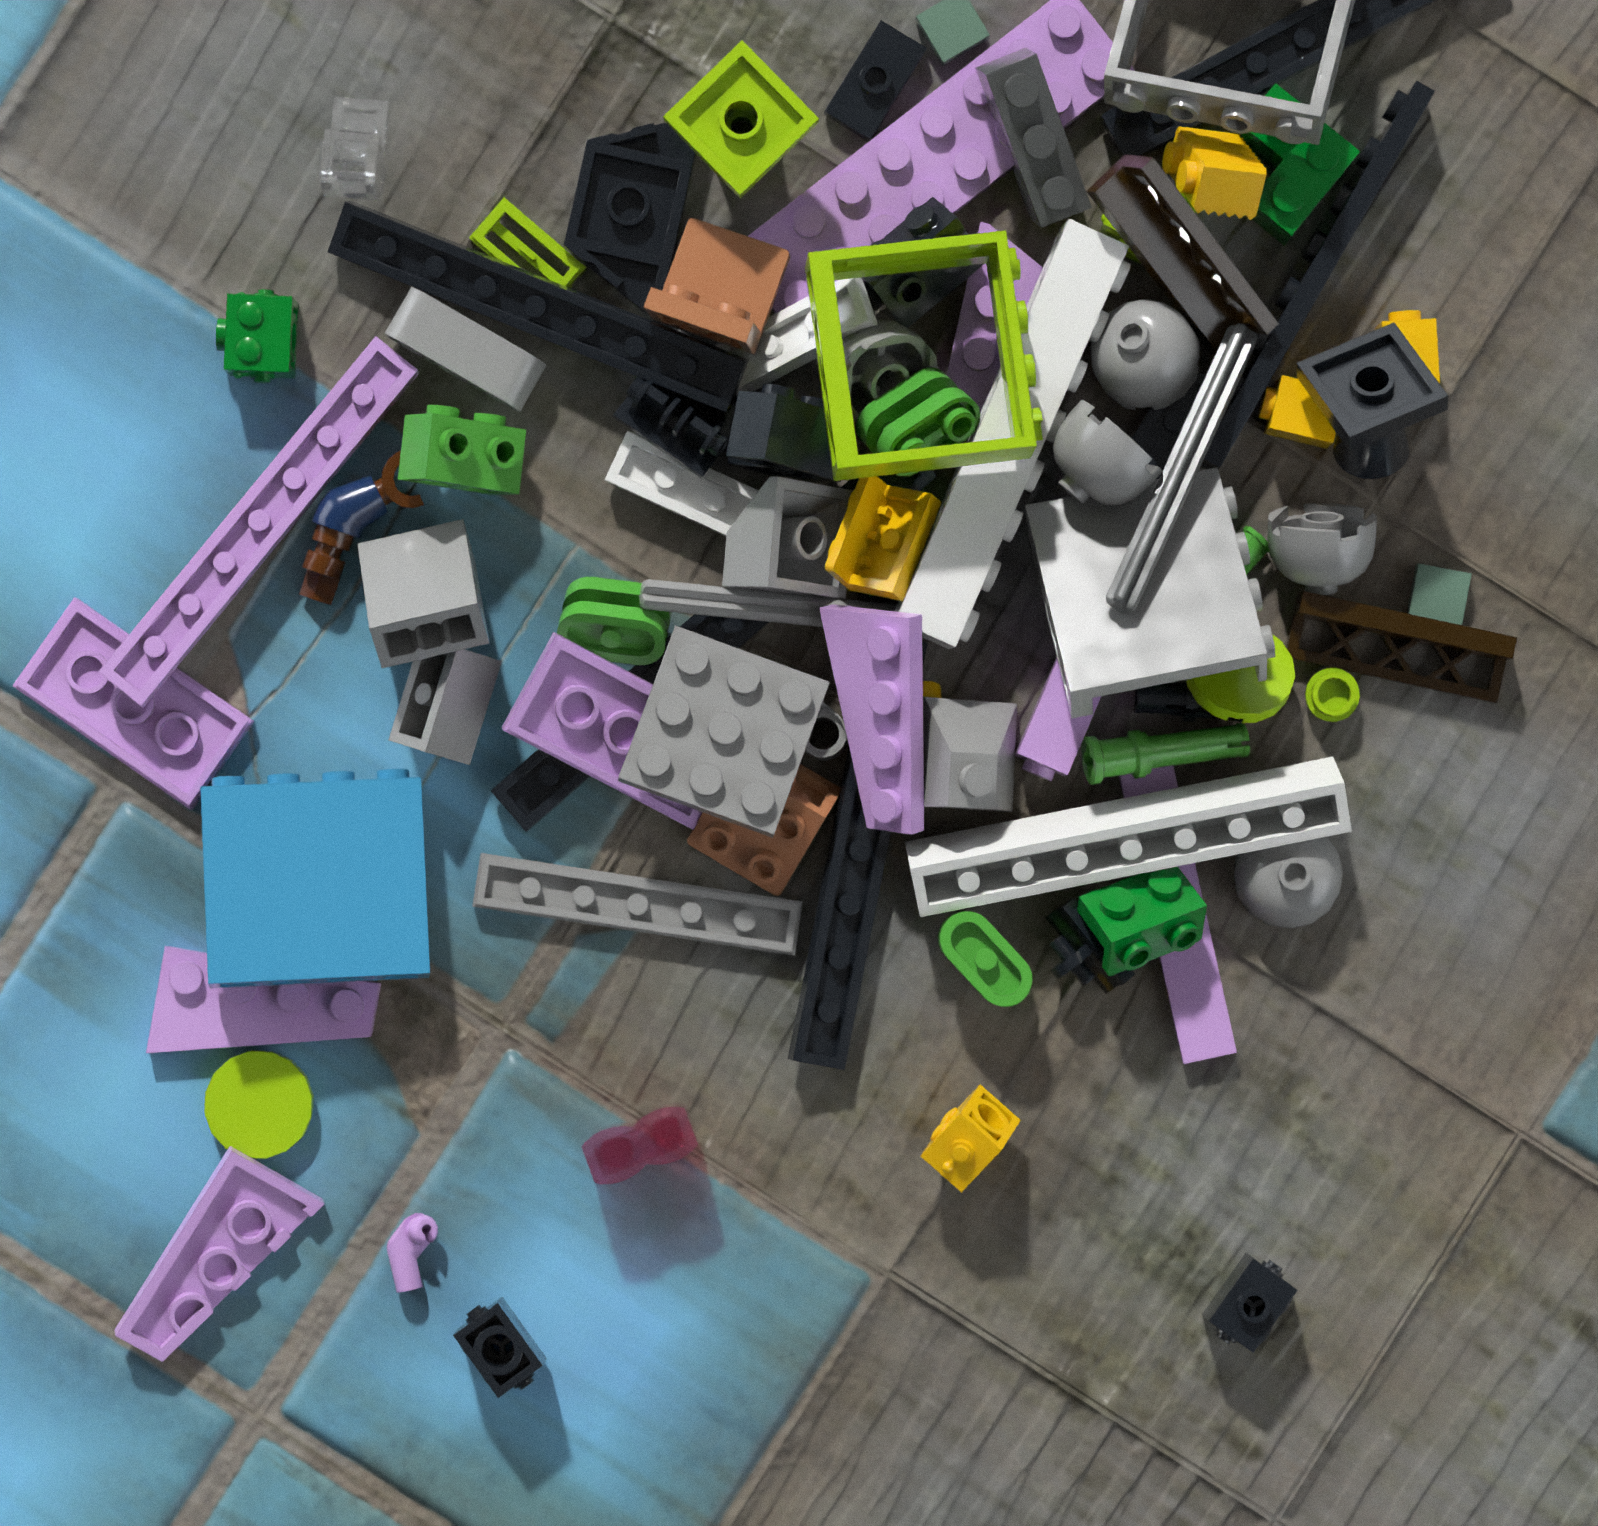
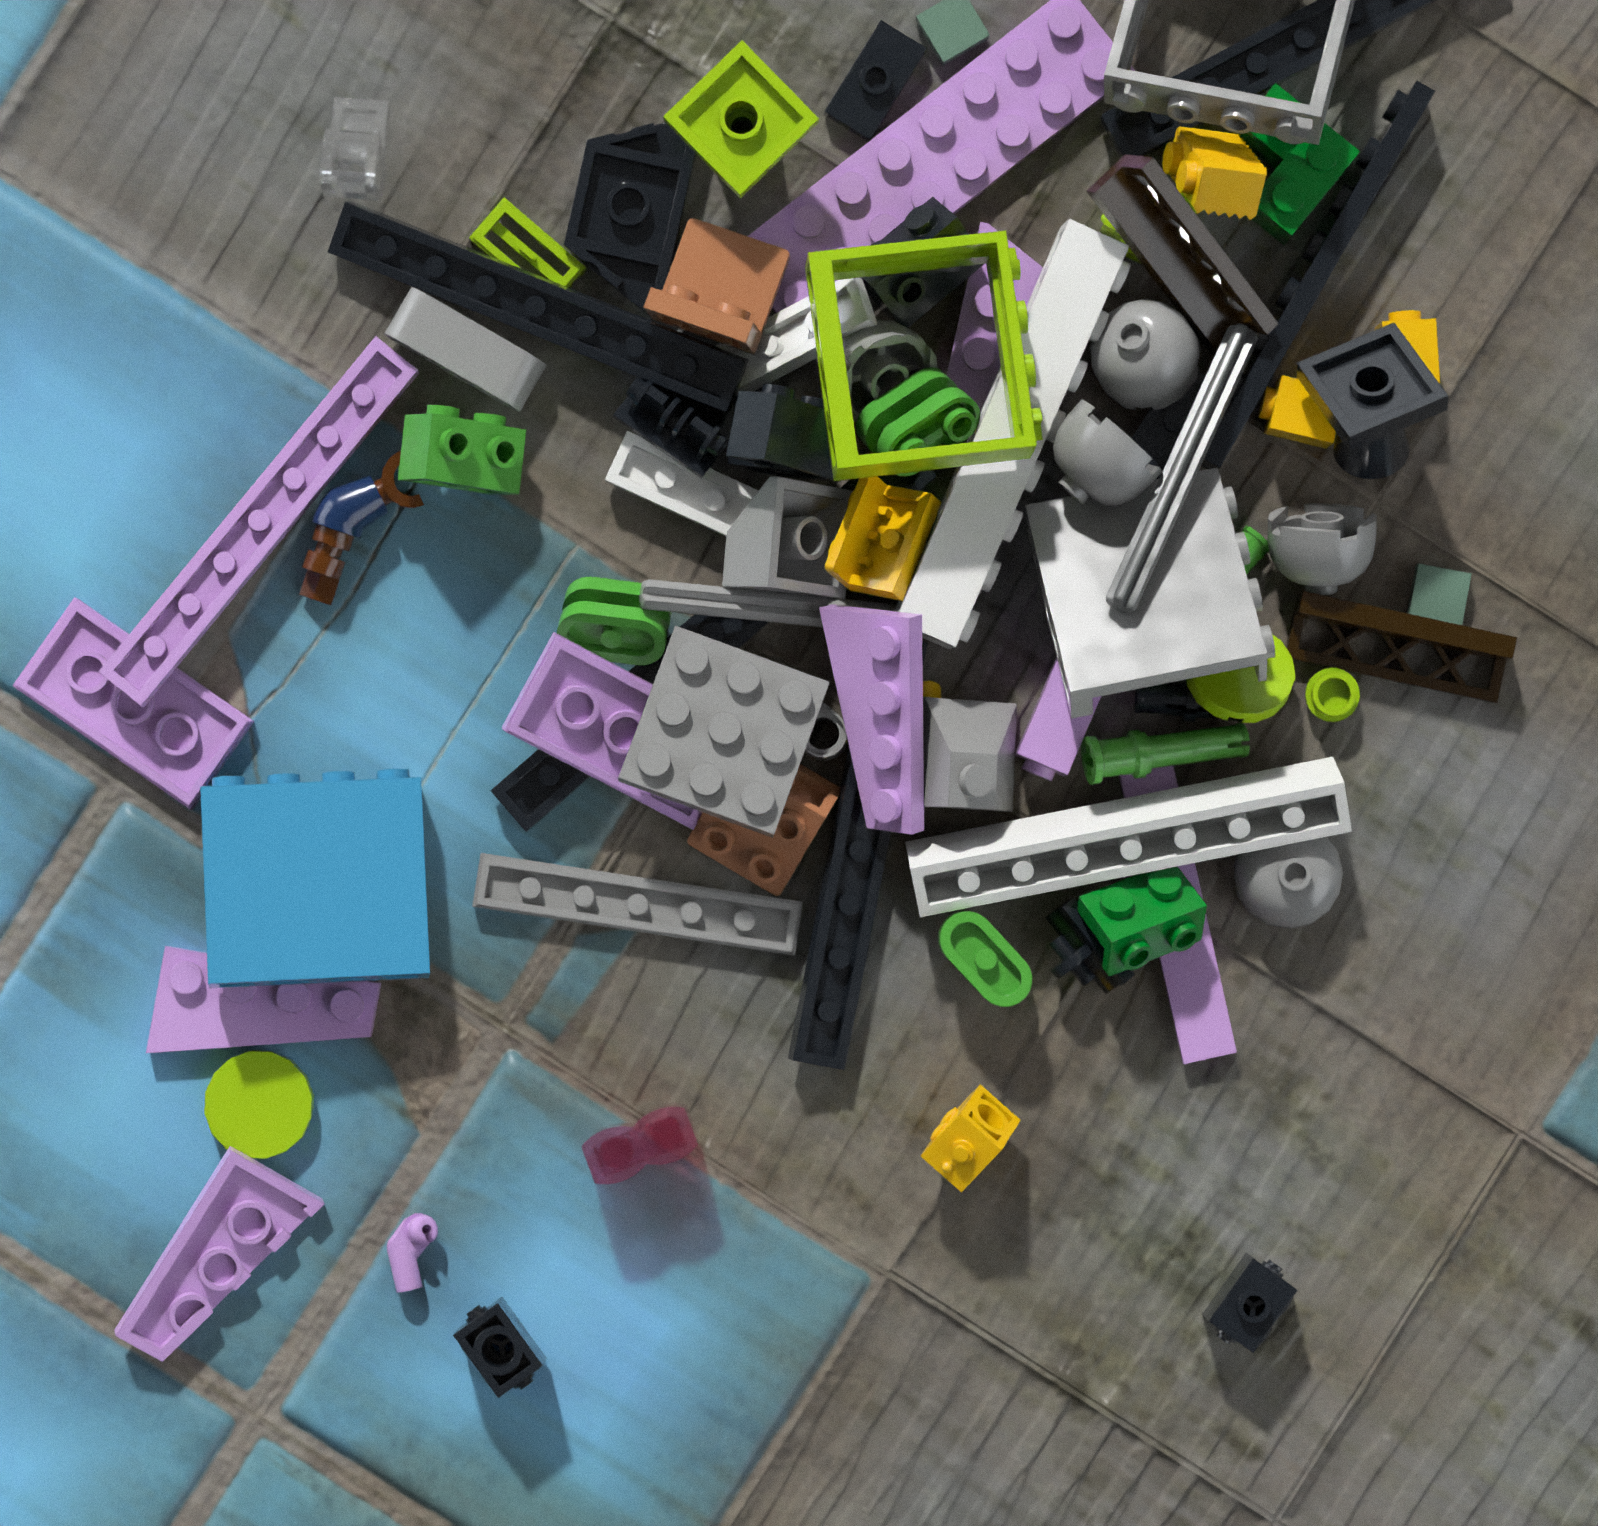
(259, 336): green head -> none
(422, 593): light grey brick -> none
(446, 704): light grey brick -> none
(1035, 136): dark grey arch -> none

